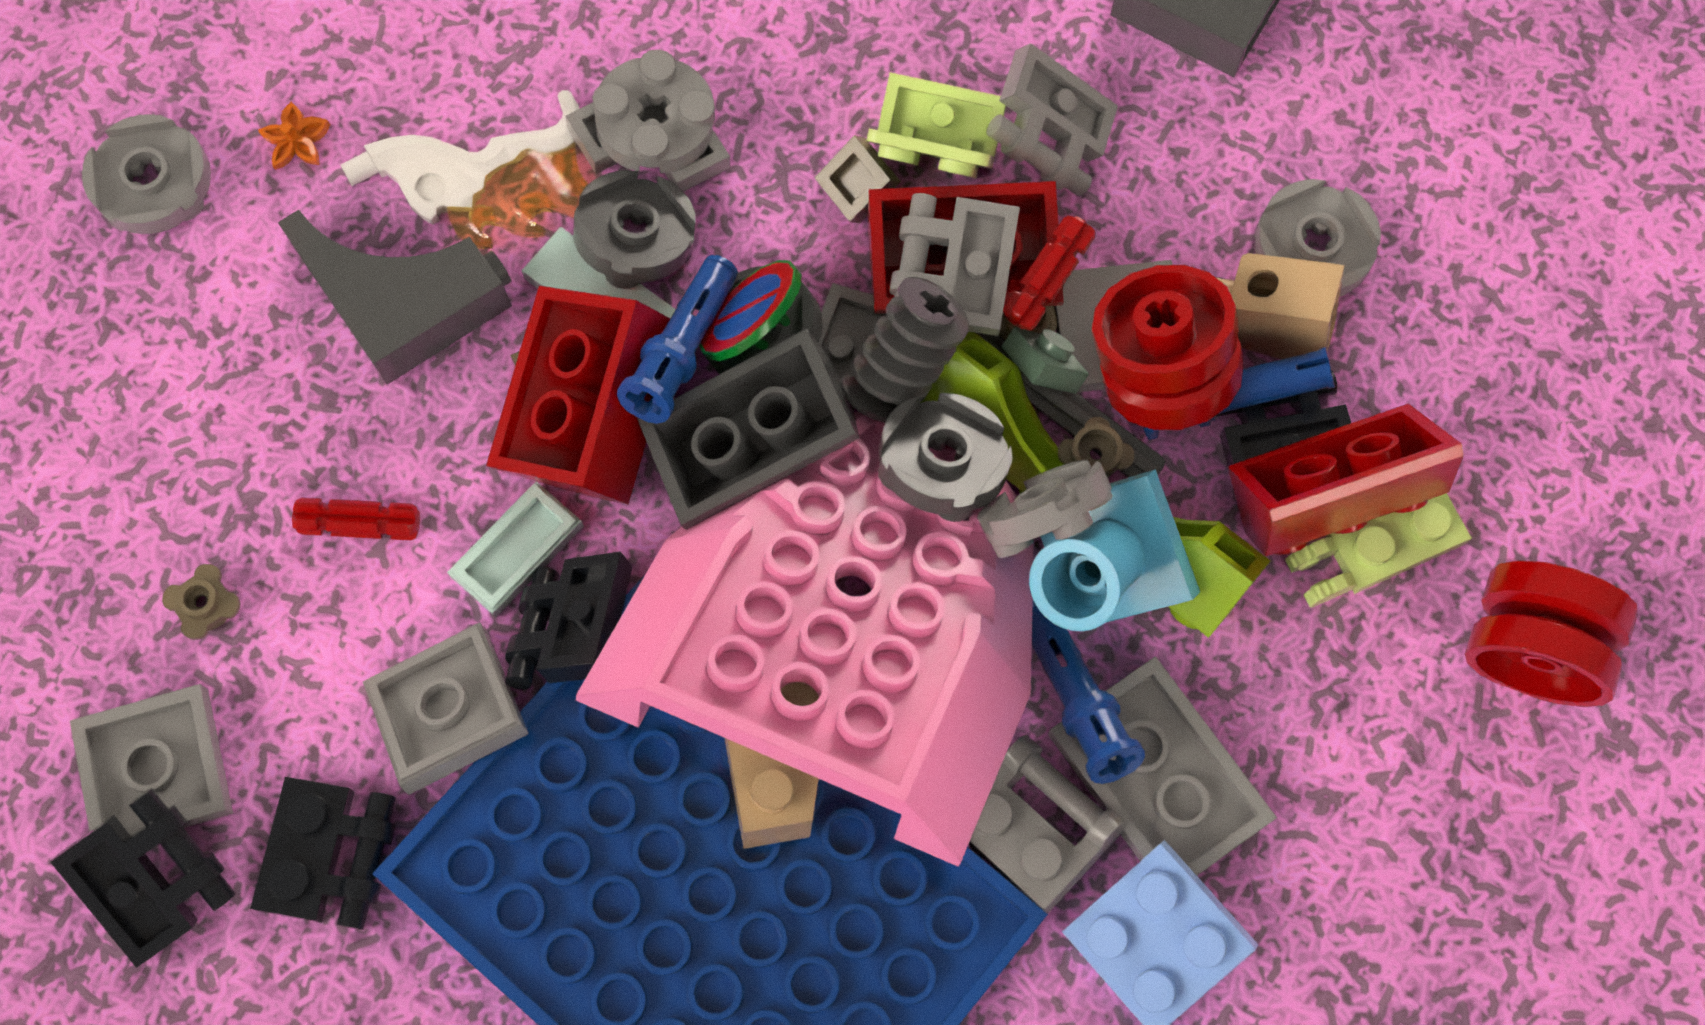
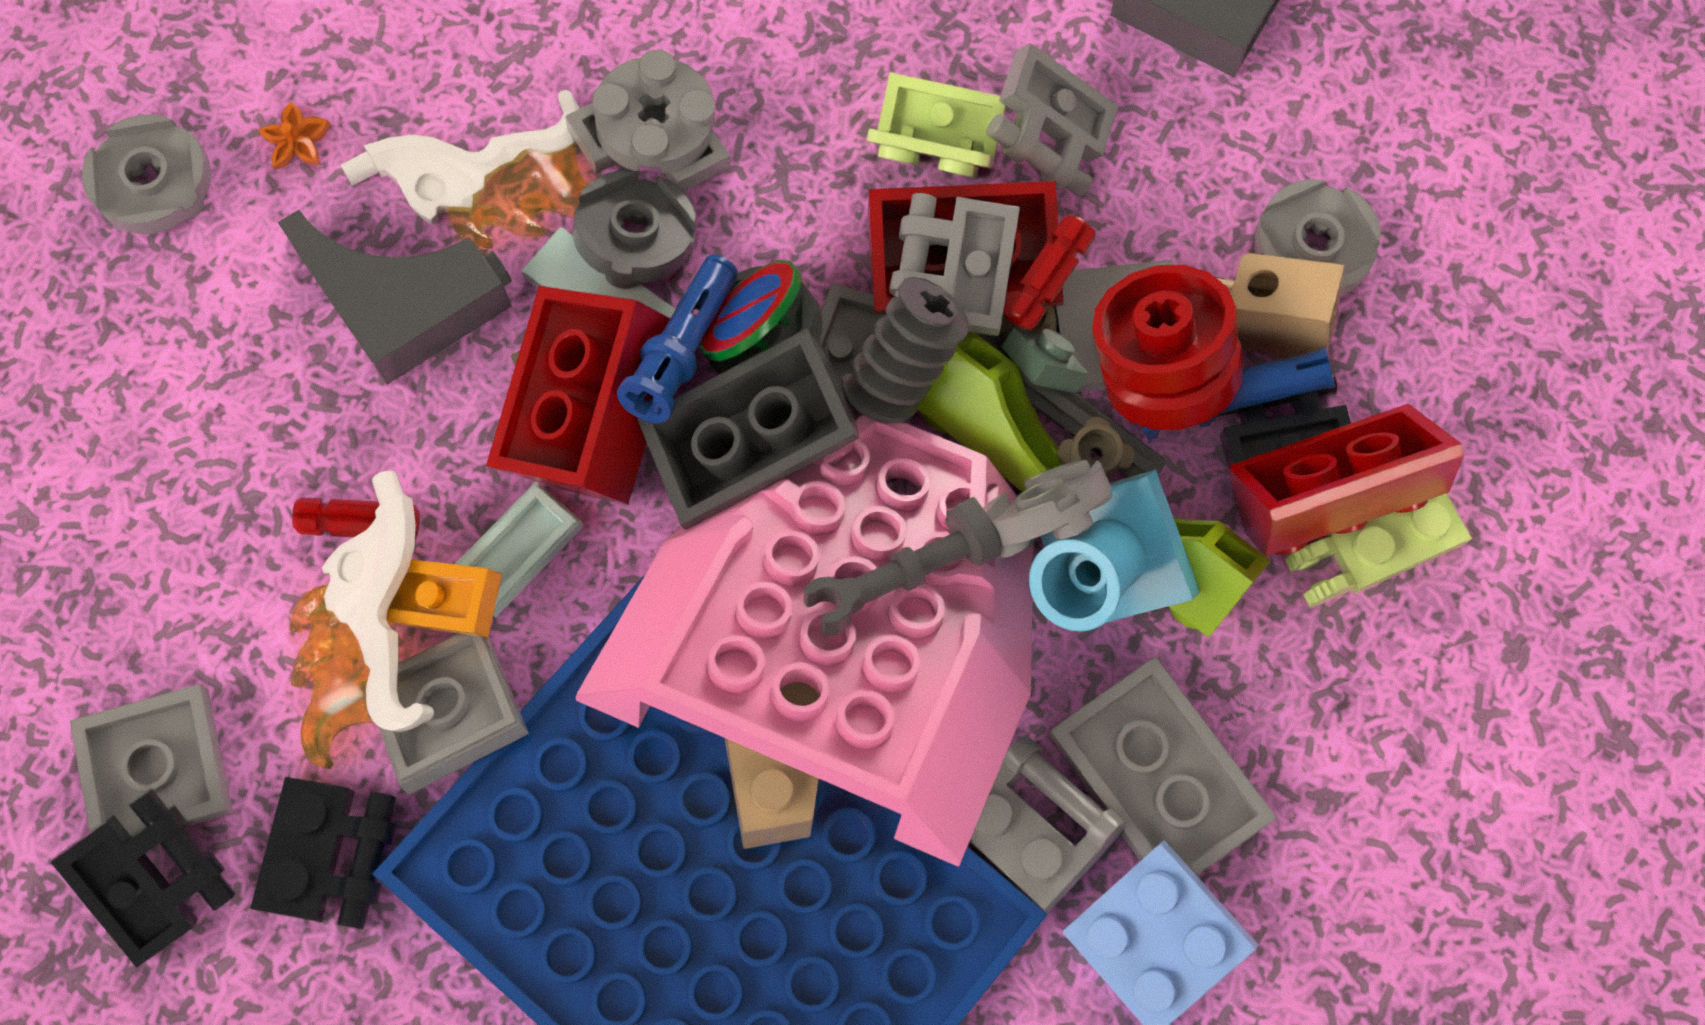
(218, 608): dark tan plate -> none
(350, 642): none -> piece
(446, 598): none -> light orange plate
(580, 615): black plate -> none
(852, 174): plate -> none
(938, 485): dark grey plate -> none
(969, 536): none -> dark grey piece
(1087, 708): blue pin -> none
(1552, 633): red wheel -> none

